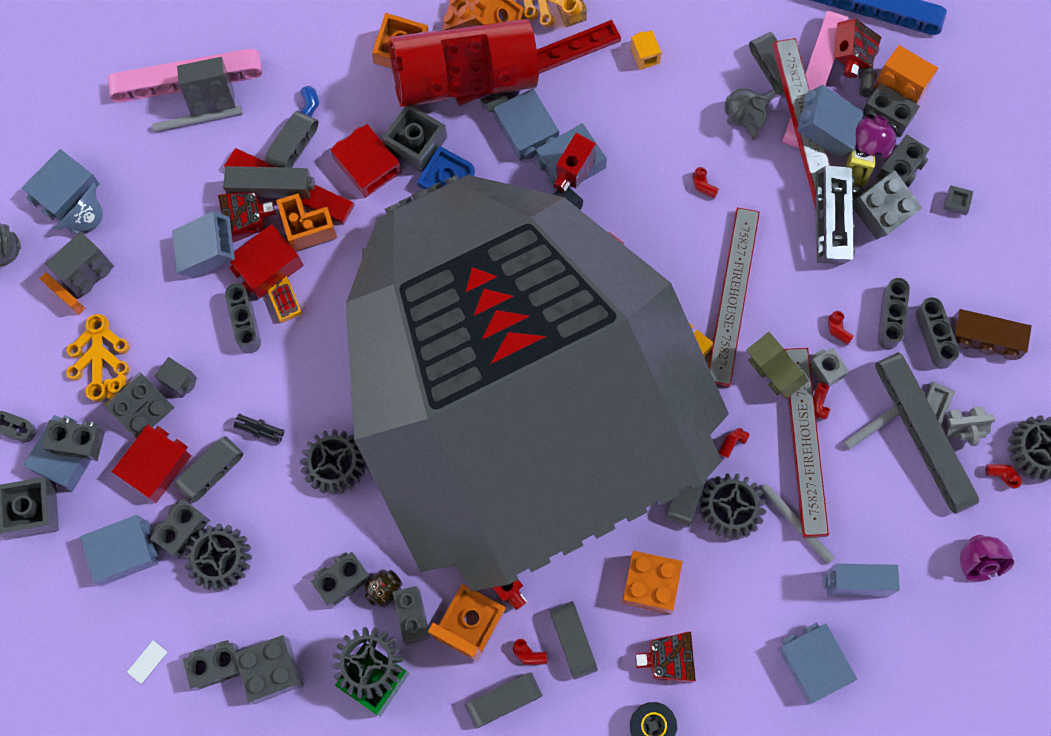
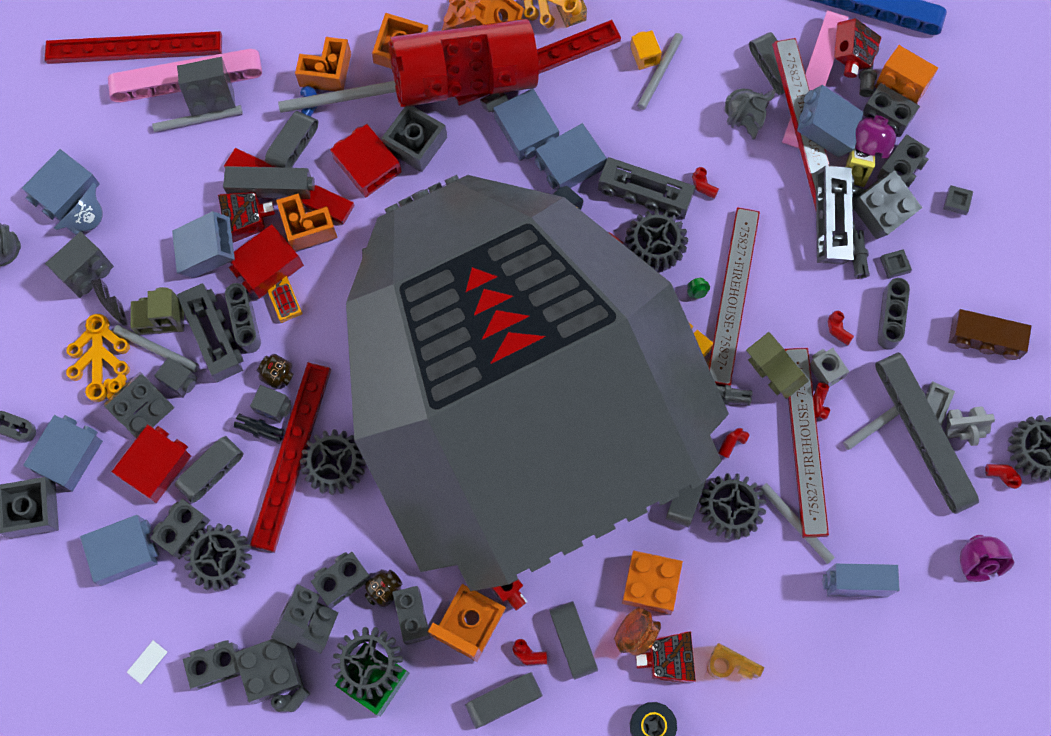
(62, 293): orange tile -> none
(72, 443): dark grey brick -> none
(111, 304): none -> clear smoke slope
(133, 47): none -> red tile
(155, 348): none -> light grey bar
(157, 313): none -> olive brick
(196, 299): none -> dark grey brick
(271, 404): none -> dark grey brick
(275, 371): none -> dark brown head
(288, 461): none -> red tile
(290, 703): none -> dark grey arm
(297, 613): none -> dark grey brick
(327, 70): none -> orange brick
(336, 96): none -> light grey piece
(443, 166): blue plate -> none
(575, 163): red torso -> none
(637, 632): none -> clear orange hat
(645, 188): none -> dark grey brick
(660, 71): none -> light grey bar
(669, 252): none -> dark grey gear
(698, 288): none -> green plate
(735, 395): none -> dark grey pin
(746, 667): none -> clear yellow plate
(816, 663): sand blue brick -> none
(860, 258): none -> dark grey pin
(895, 264): none -> dark grey tile
(941, 323): dark grey beam -> none

